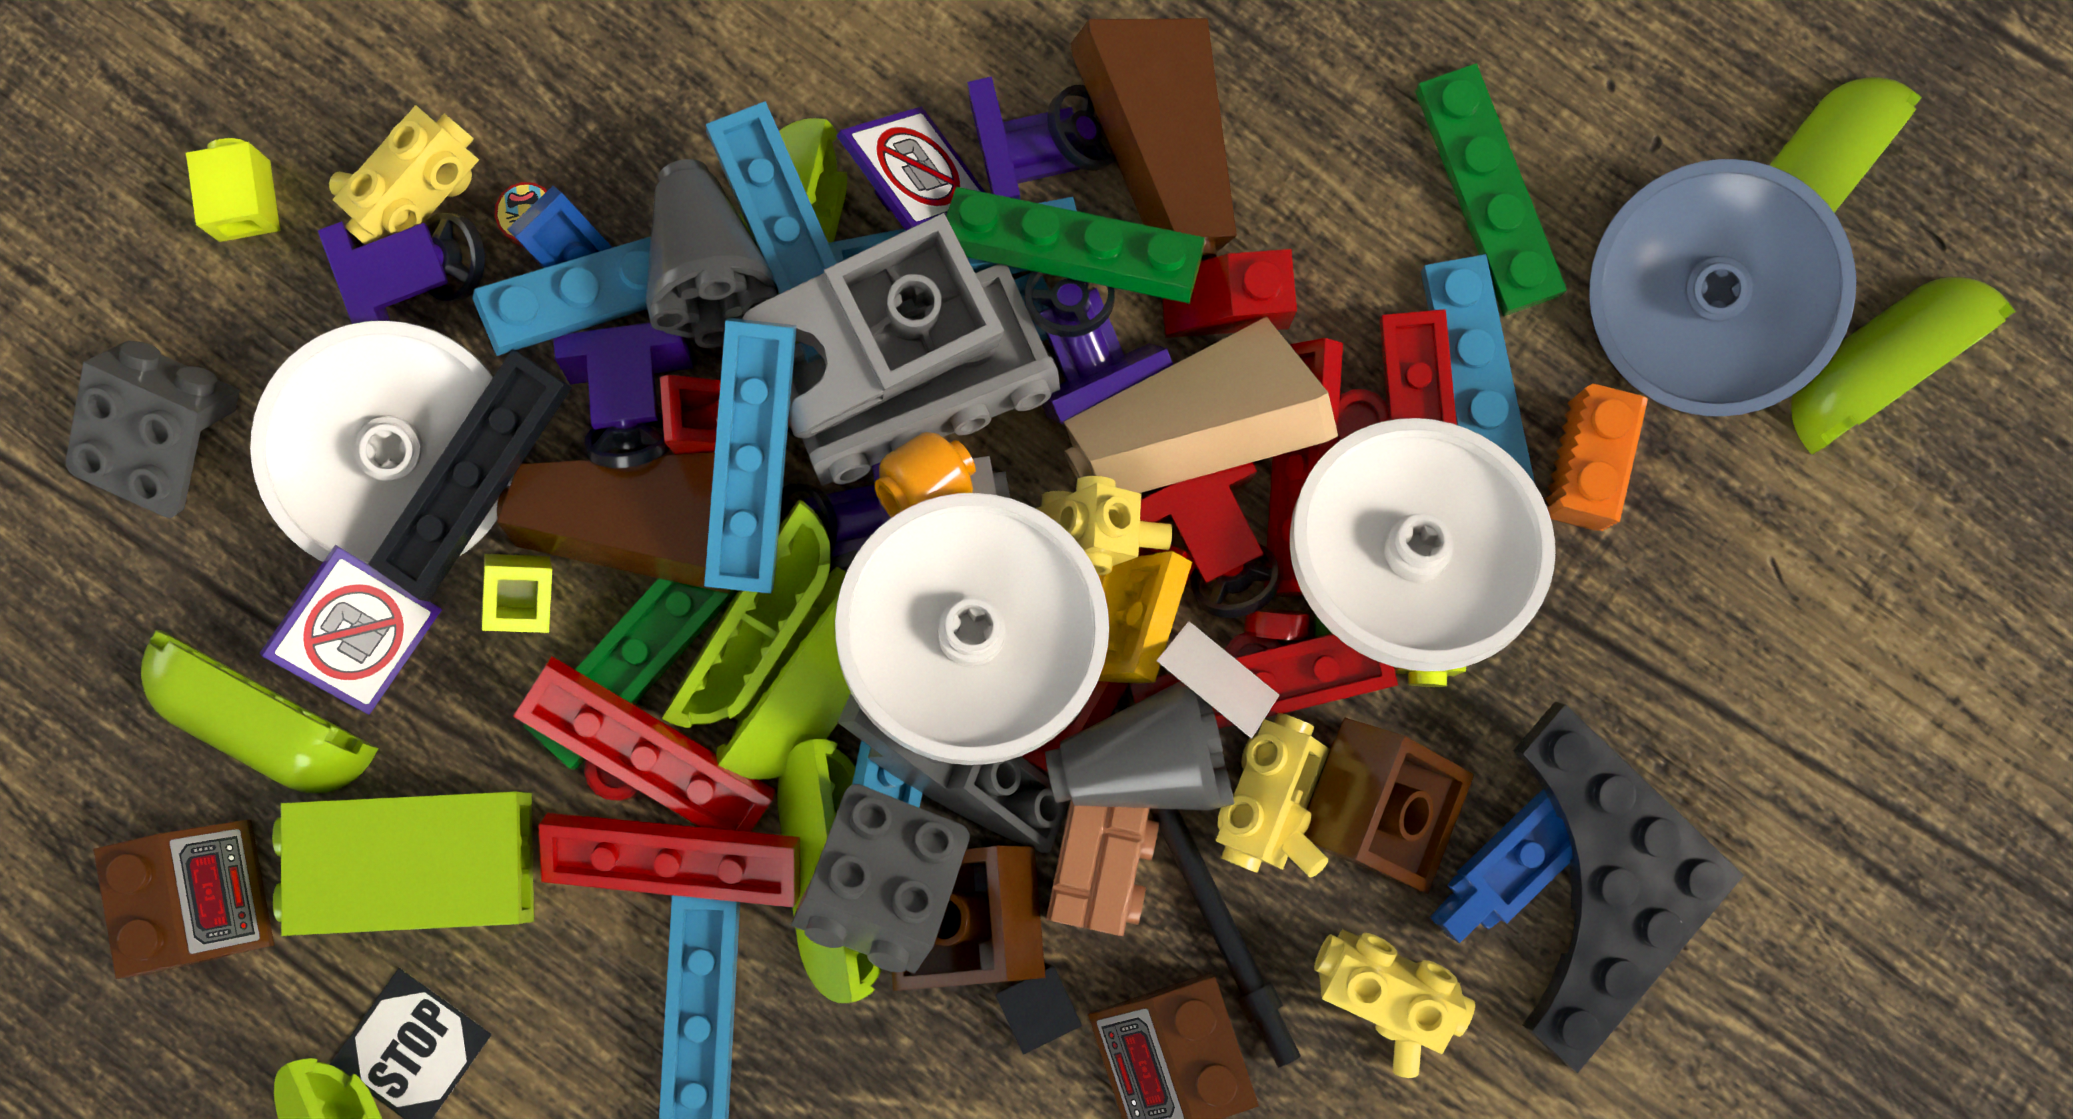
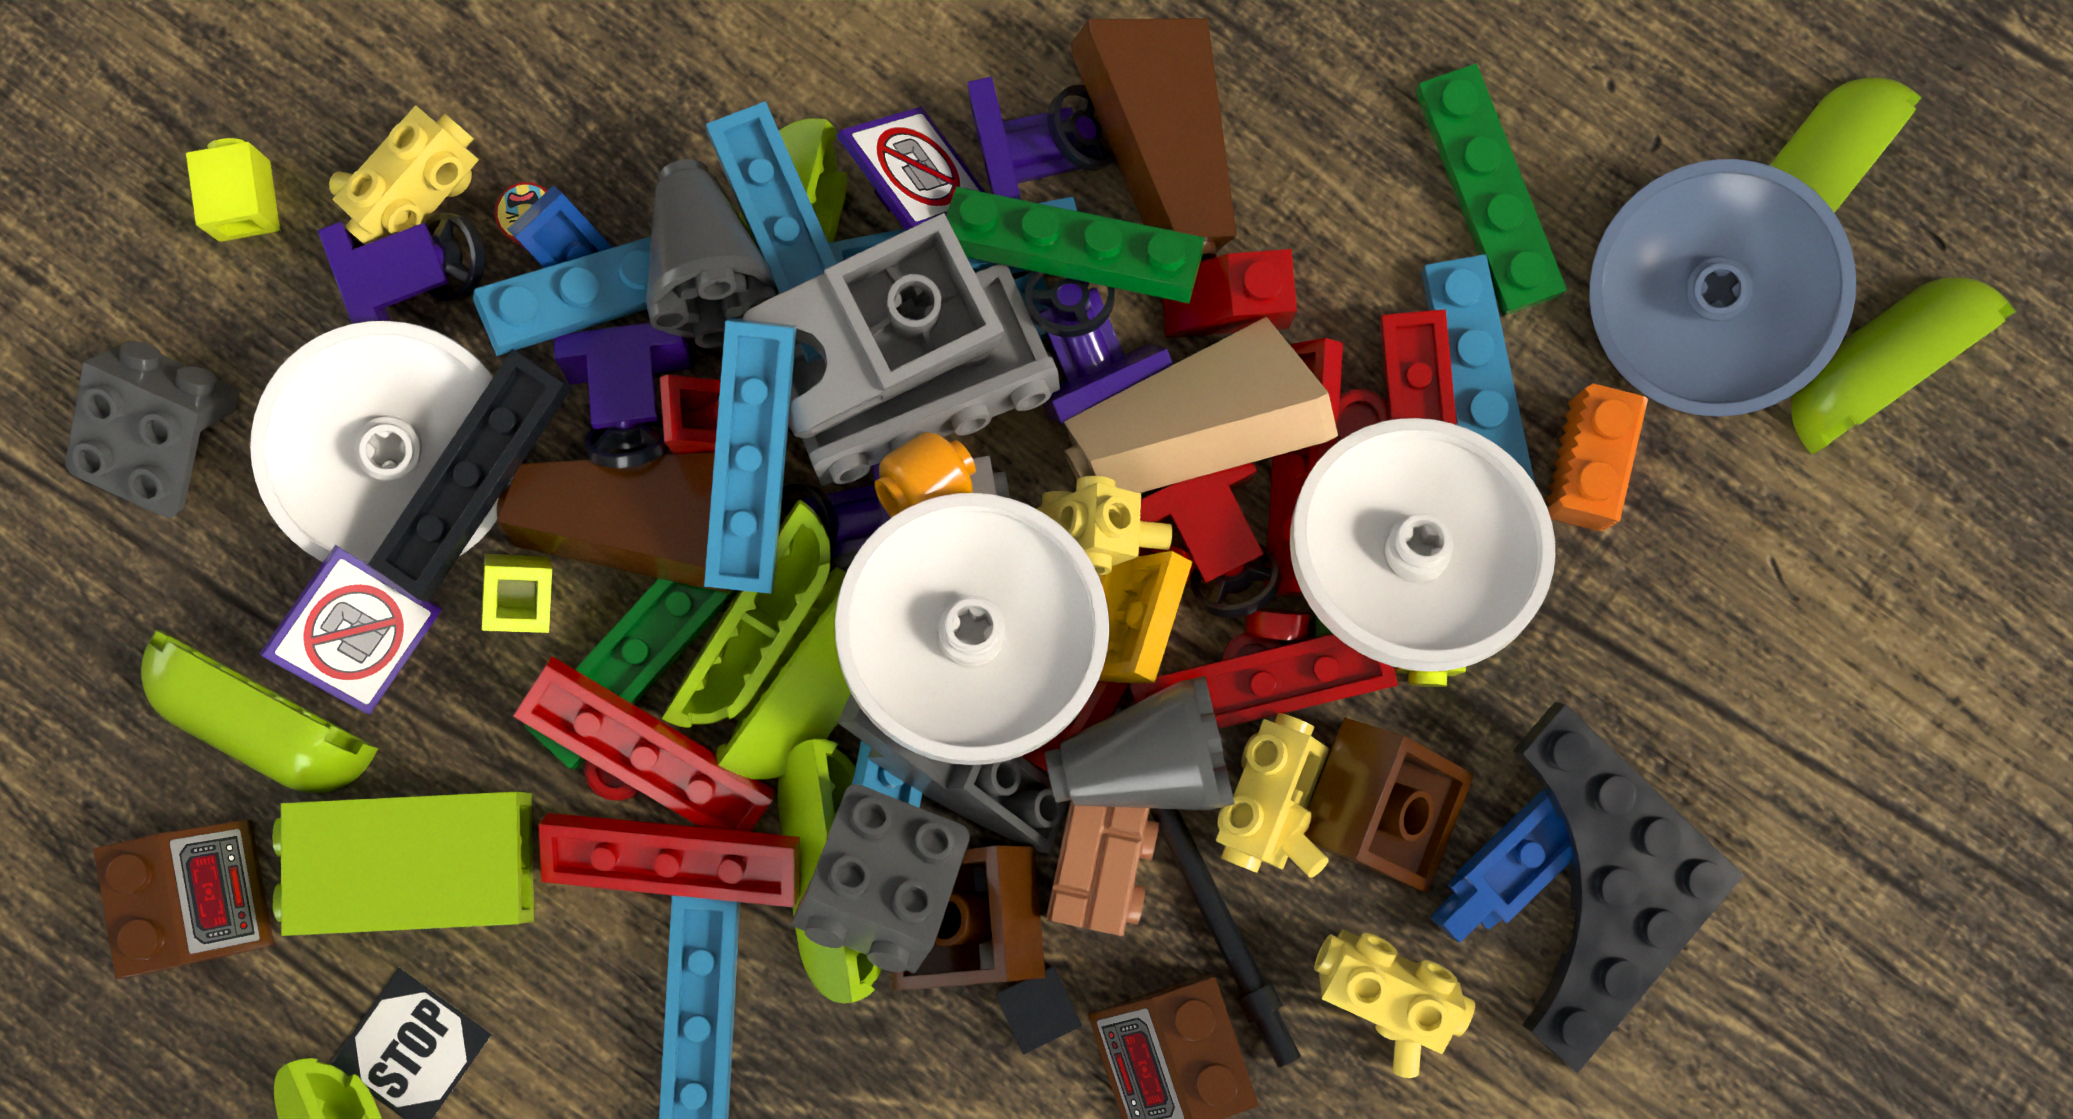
(1219, 679): white sticker -> none

